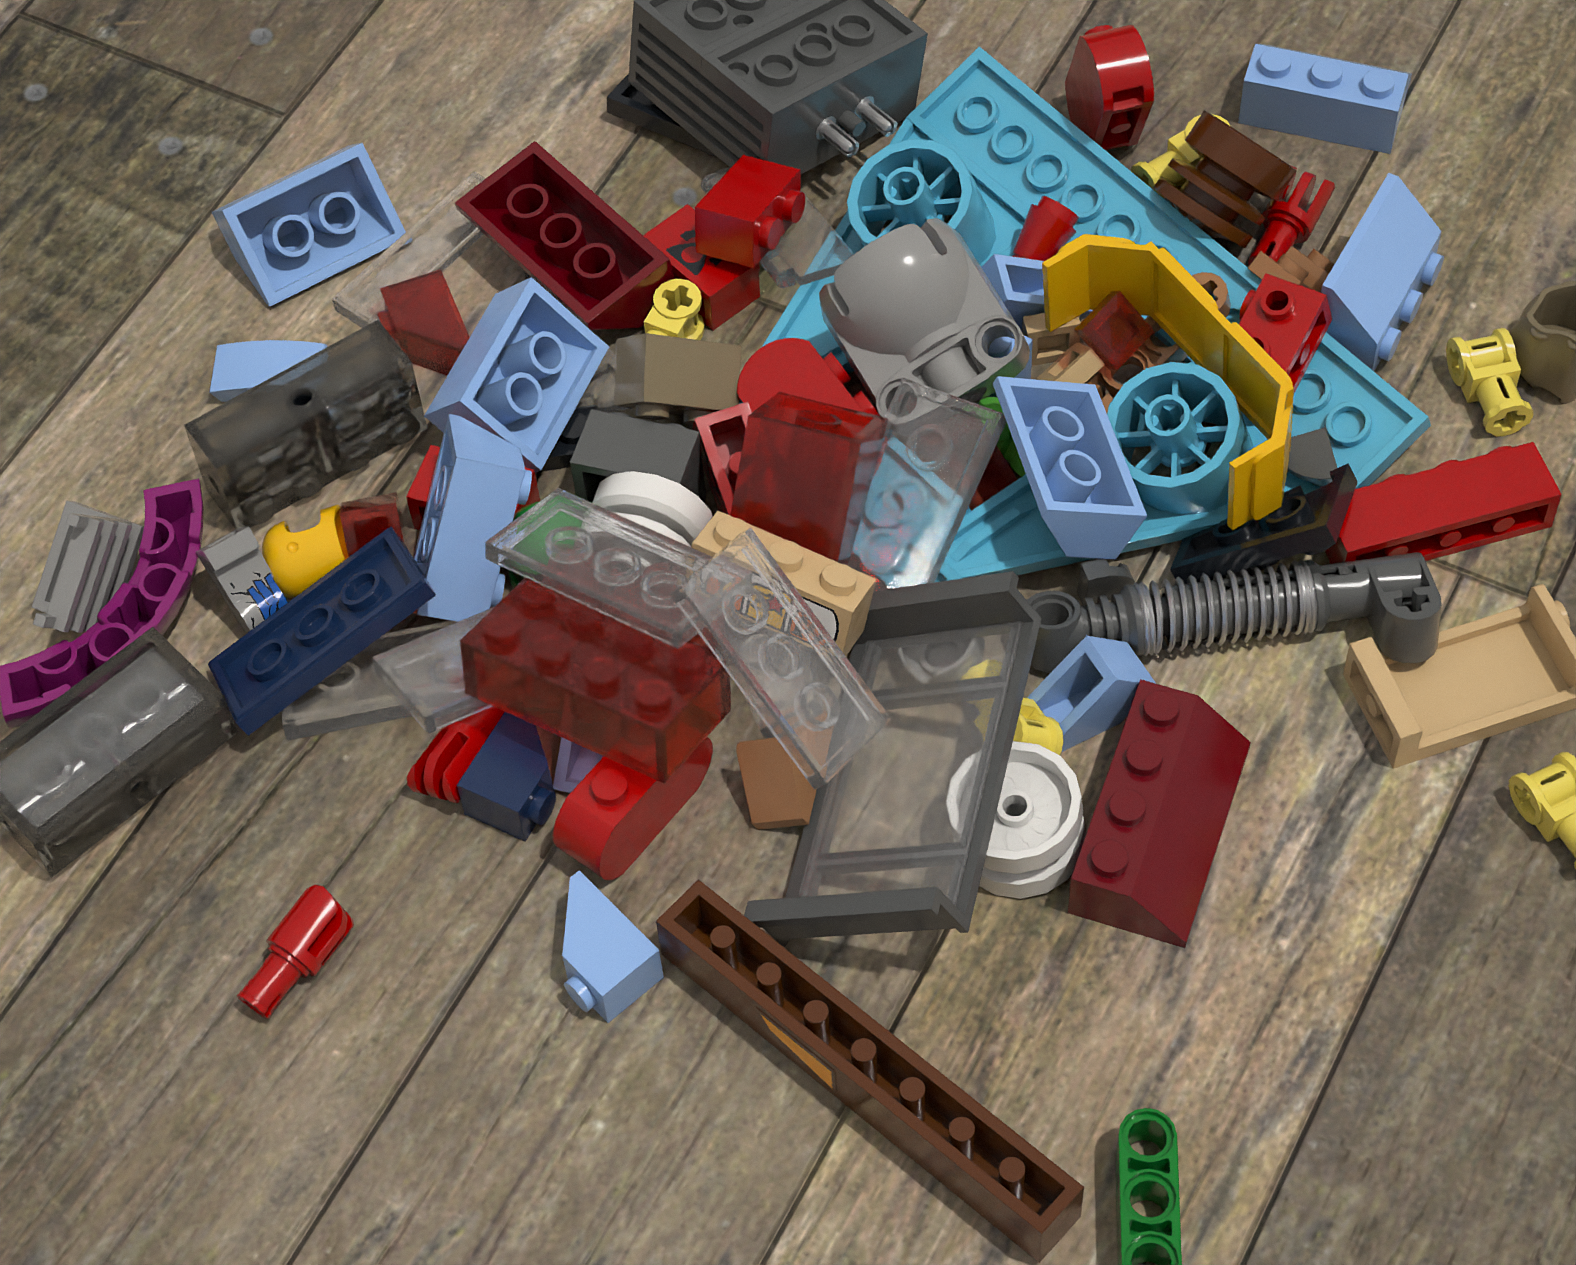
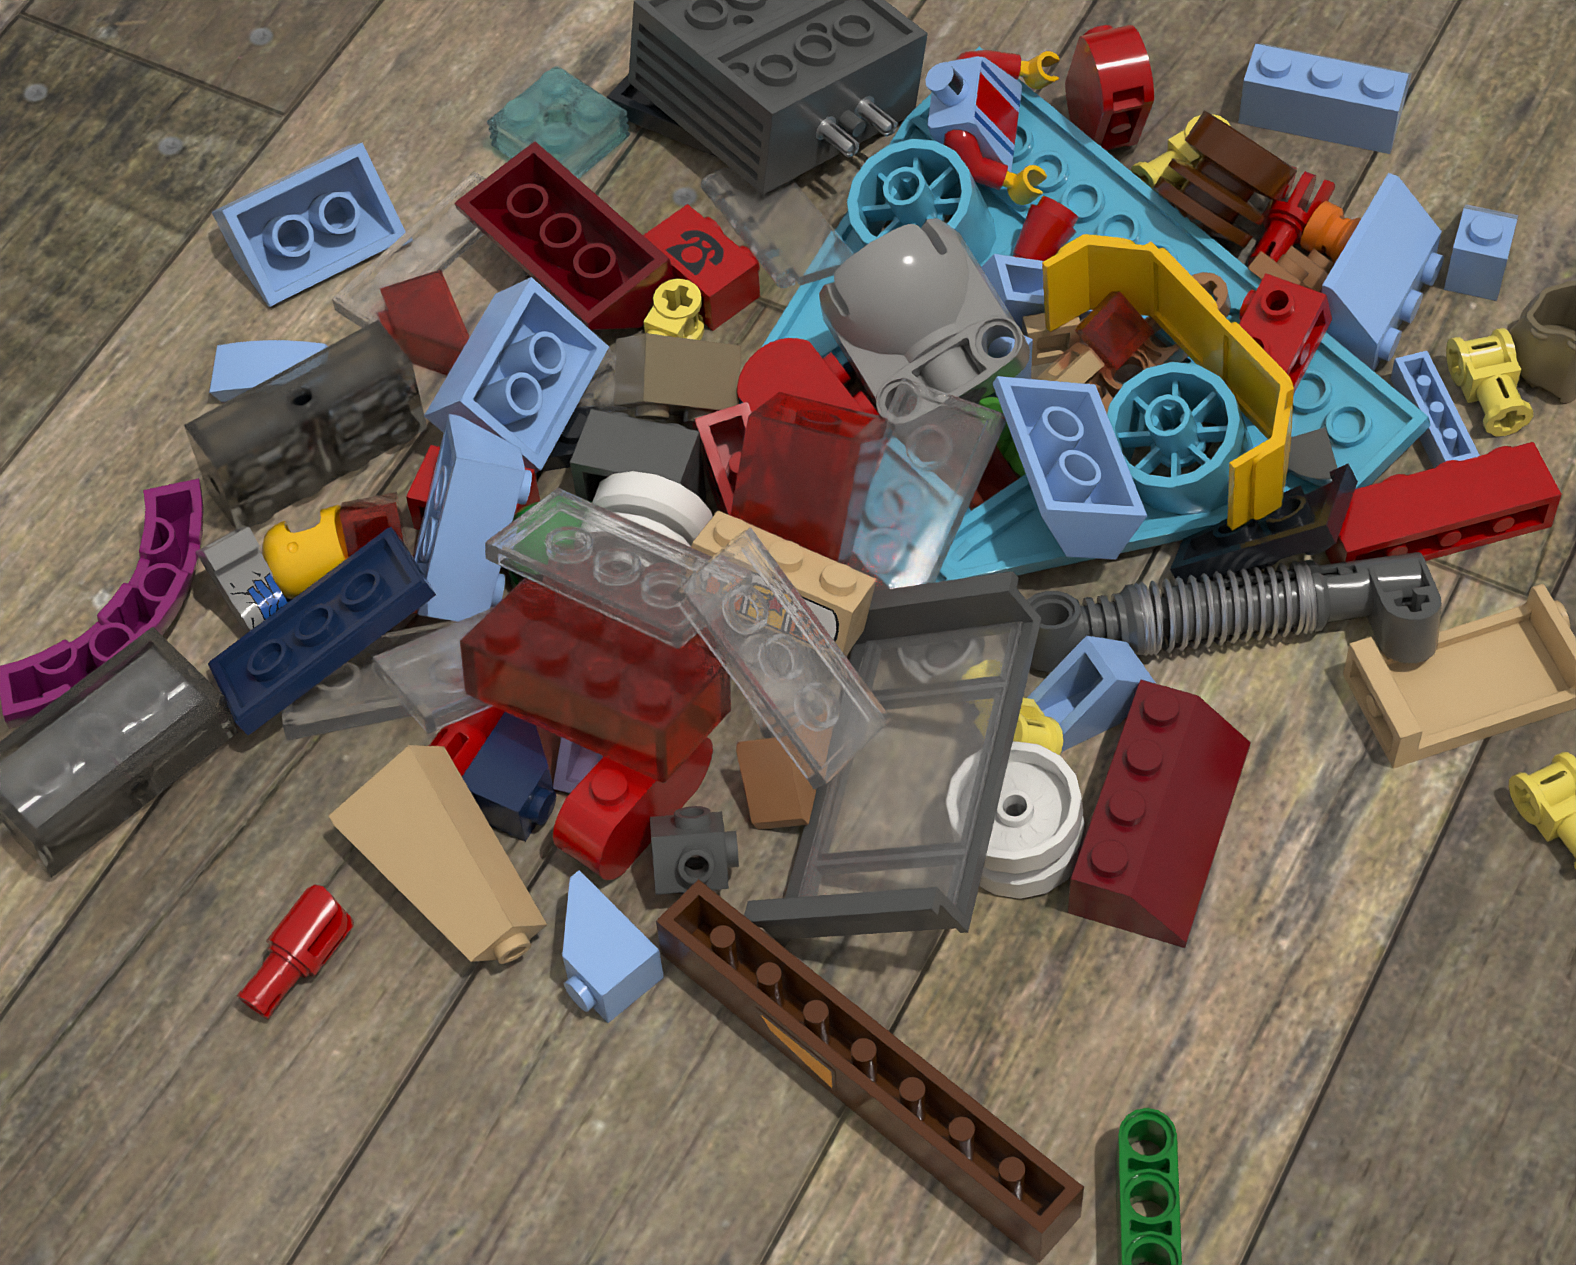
(84, 567): light grey plate -> none
(442, 854): none -> tan slope
(563, 118): none -> clear light blue brick
(692, 848): none -> dark grey brick
(748, 211): red brick -> none
(978, 113): none -> torso
(1100, 579): dark grey tile -> none
(1328, 230): none -> orange wheel
(1421, 384): none -> light blue piece
(1480, 252): none -> light blue slope

